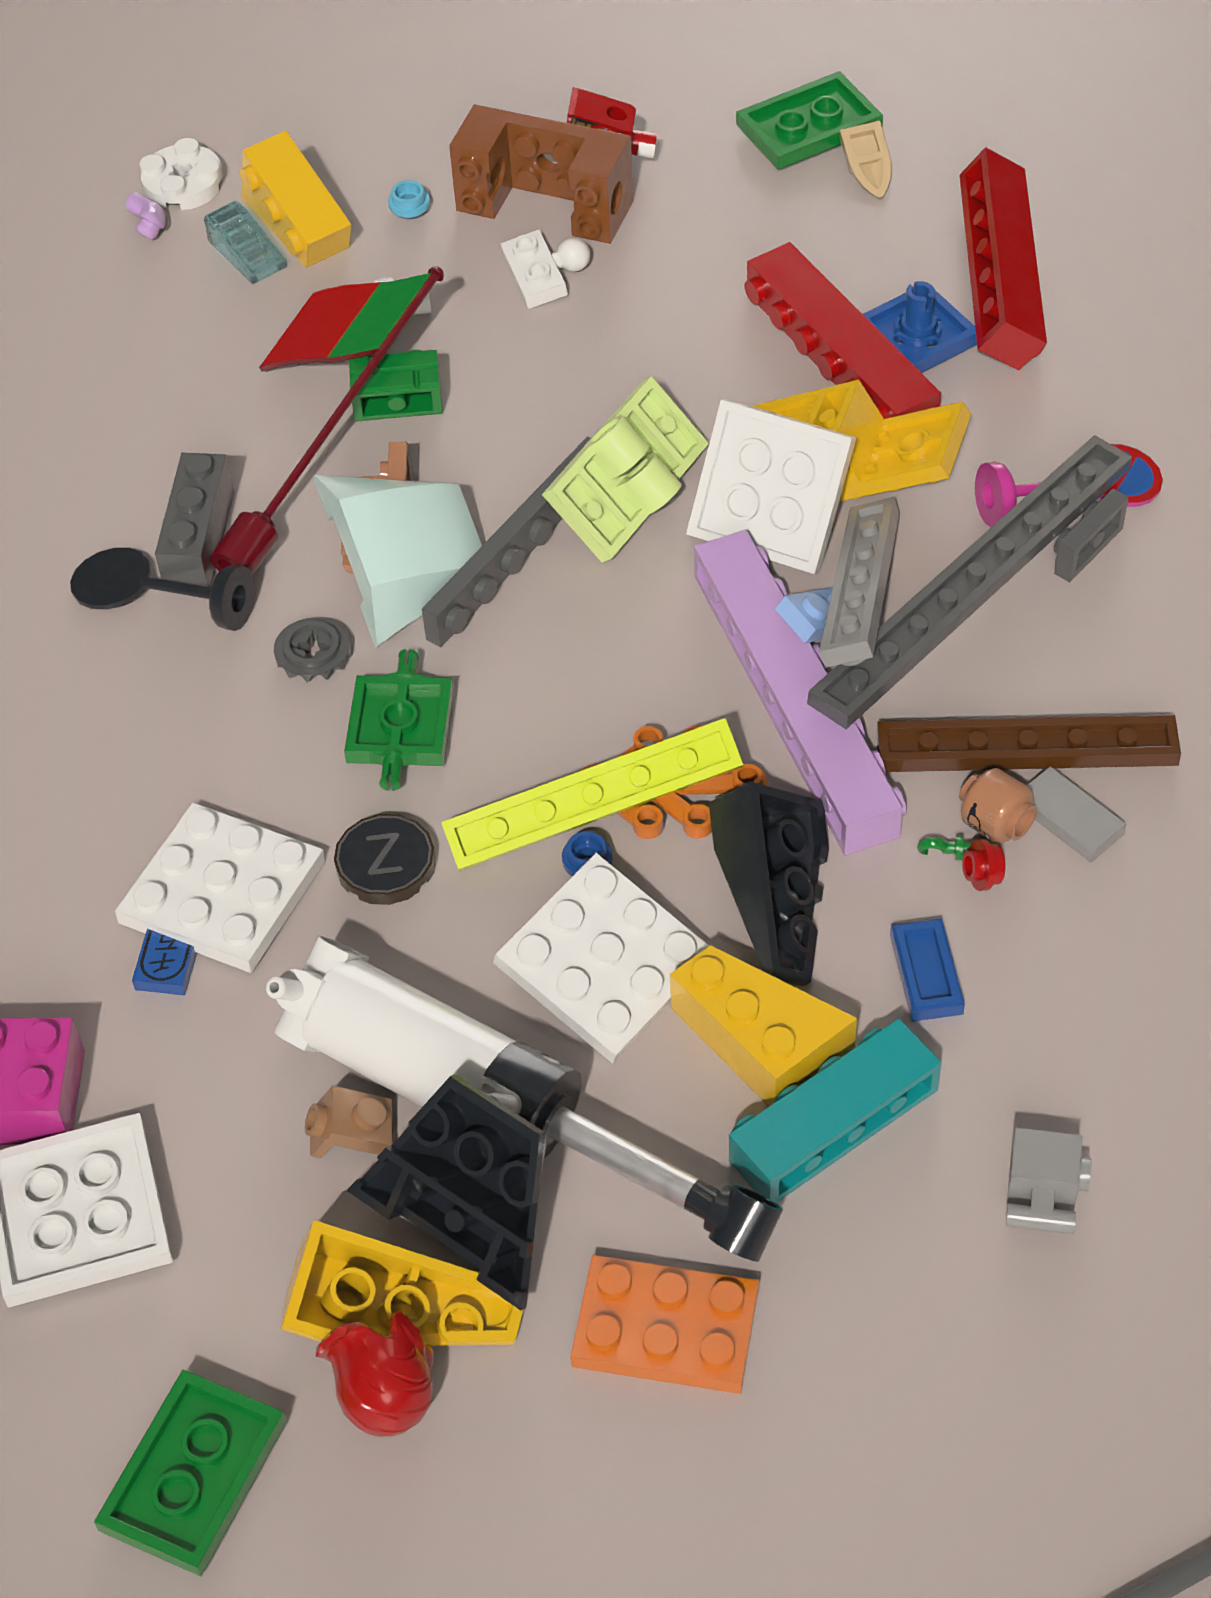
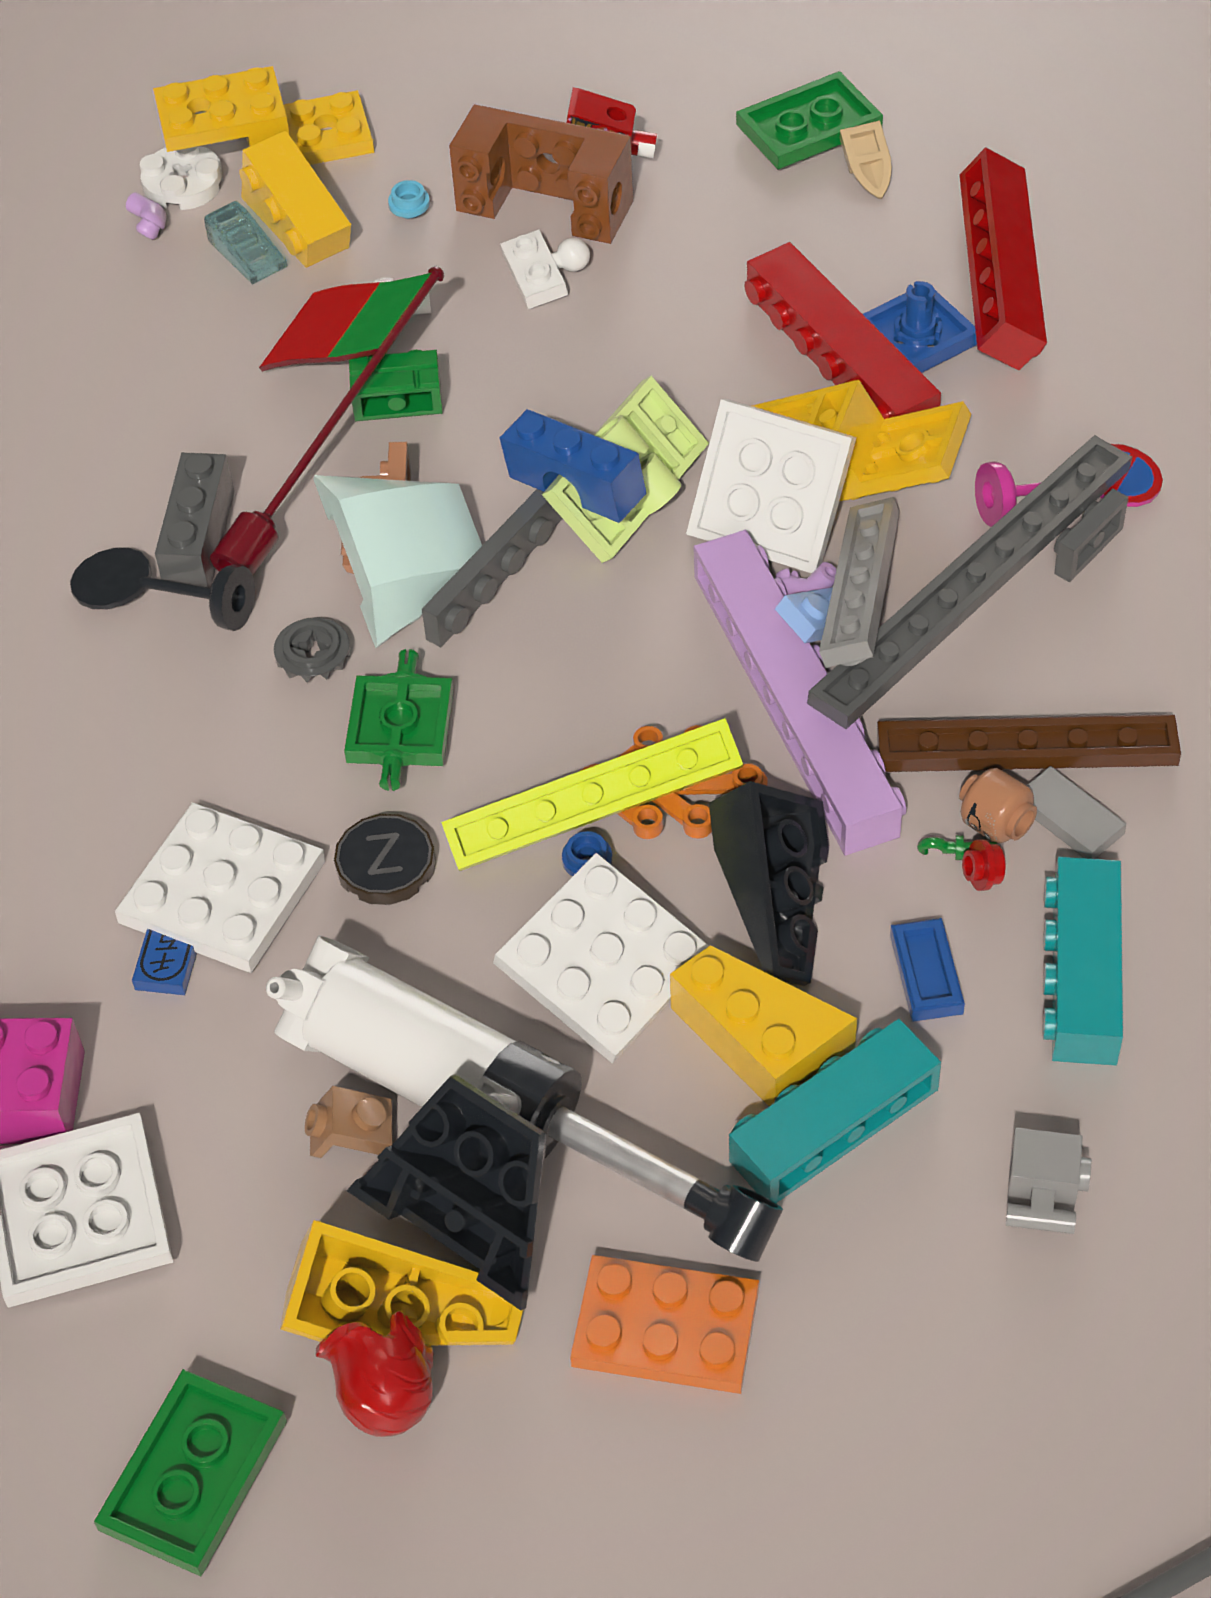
(253, 108): none -> yellow bracket
(601, 471): none -> blue arch
(821, 578): none -> lavender arm
(1086, 961): none -> teal brick

